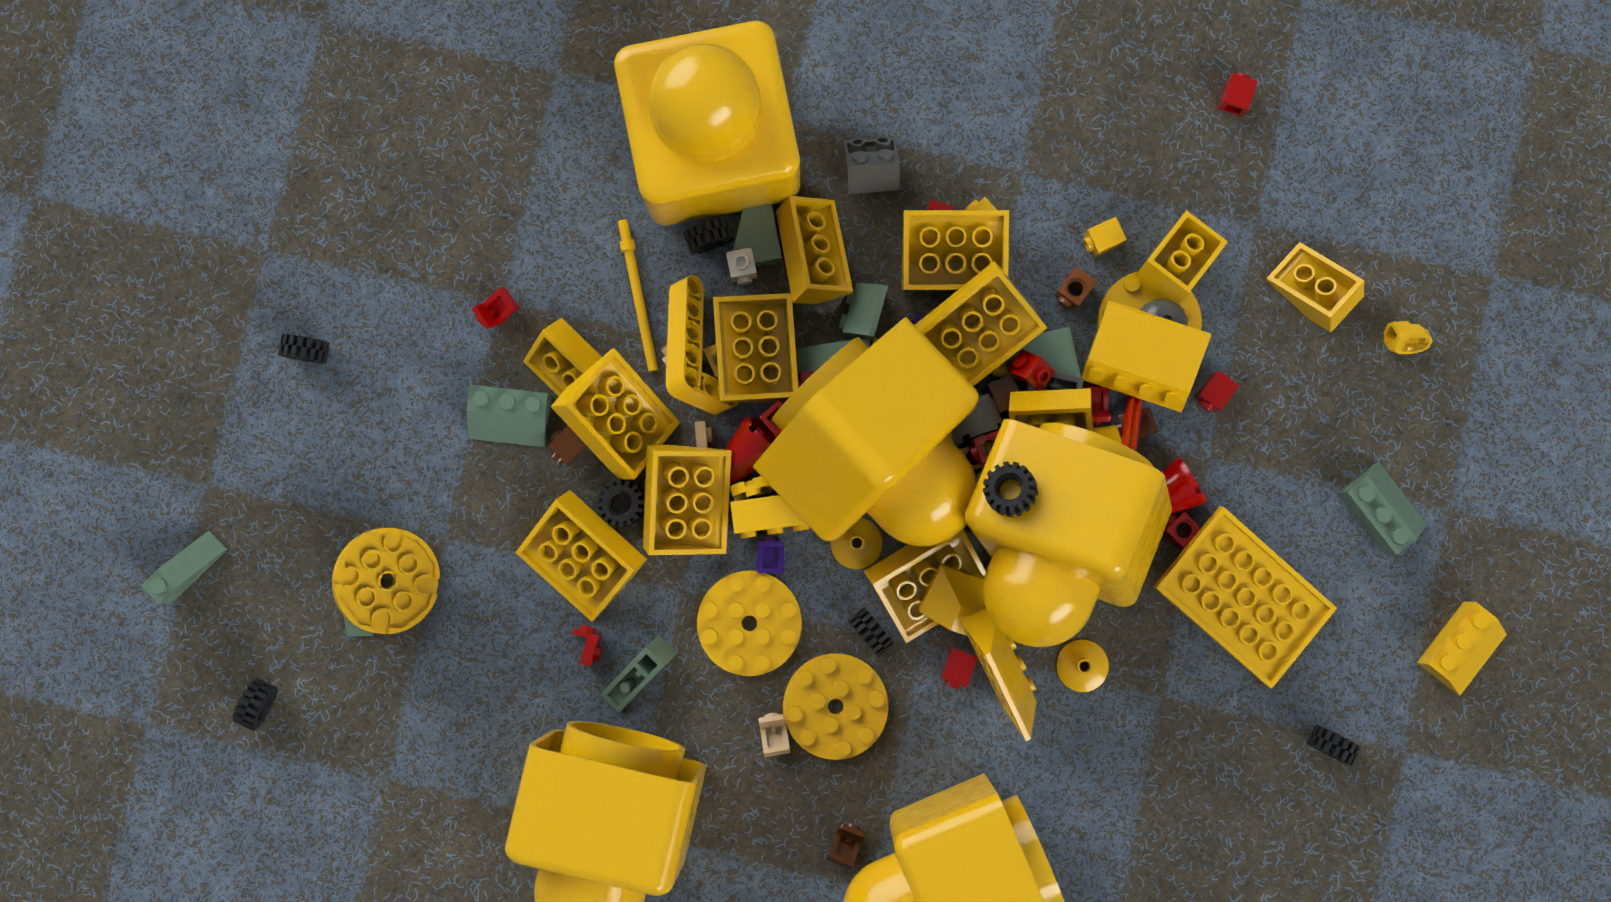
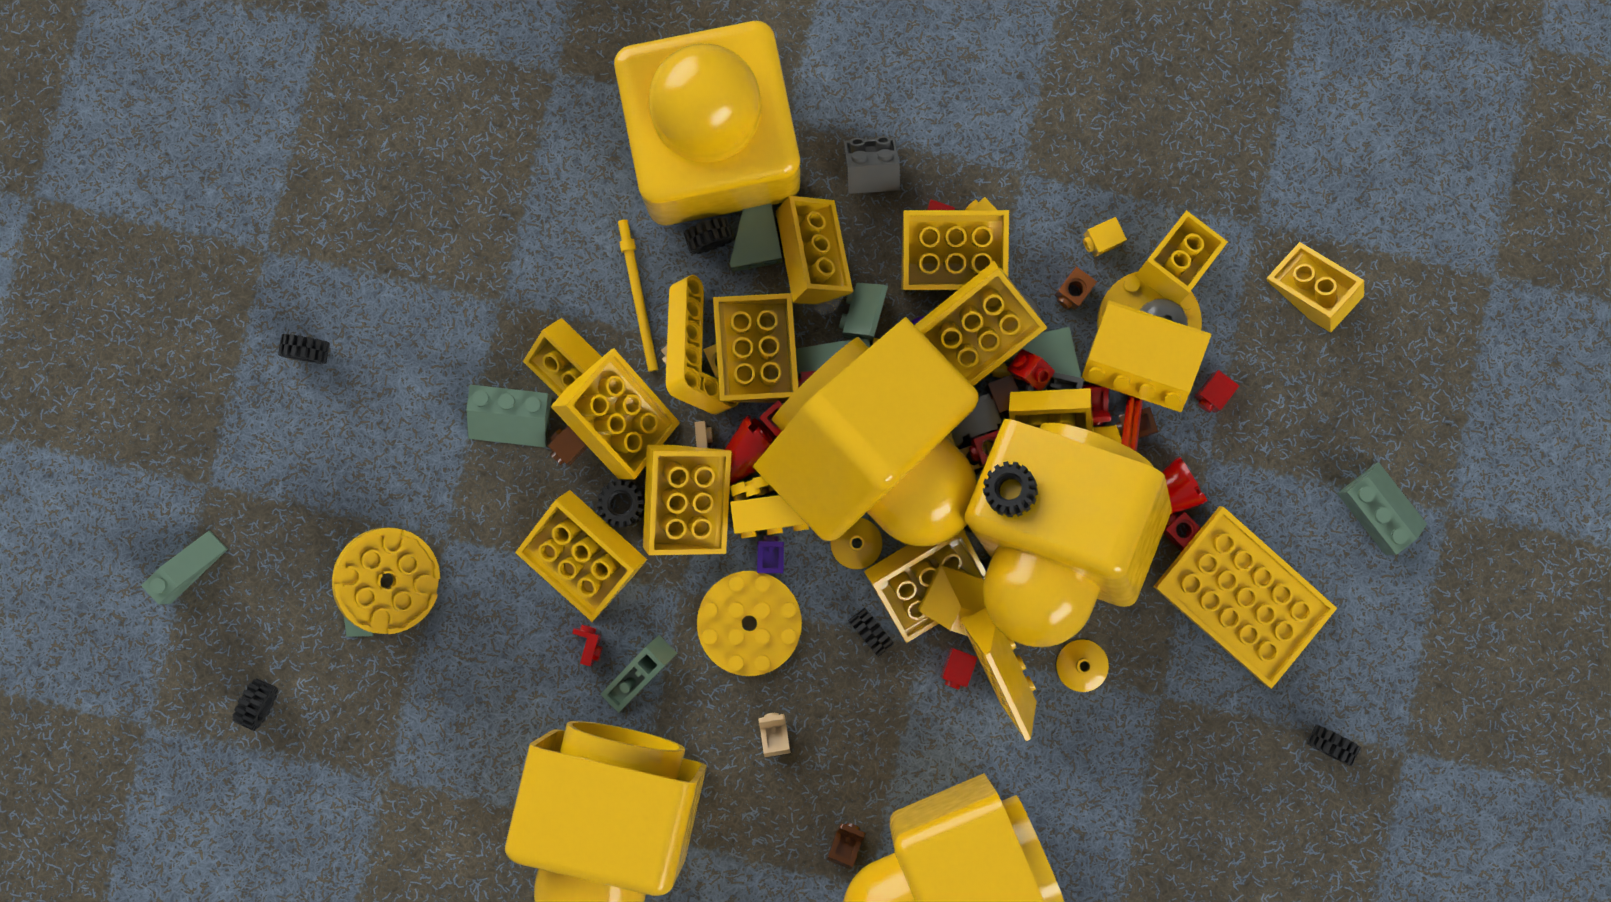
(496, 309): red bracket -> none
(741, 266): white bracket -> none
(843, 733): yellow plate -> none
(1237, 94): red brick -> none
(1406, 338): yellow rock -> none
(1463, 646): yellow slope -> none

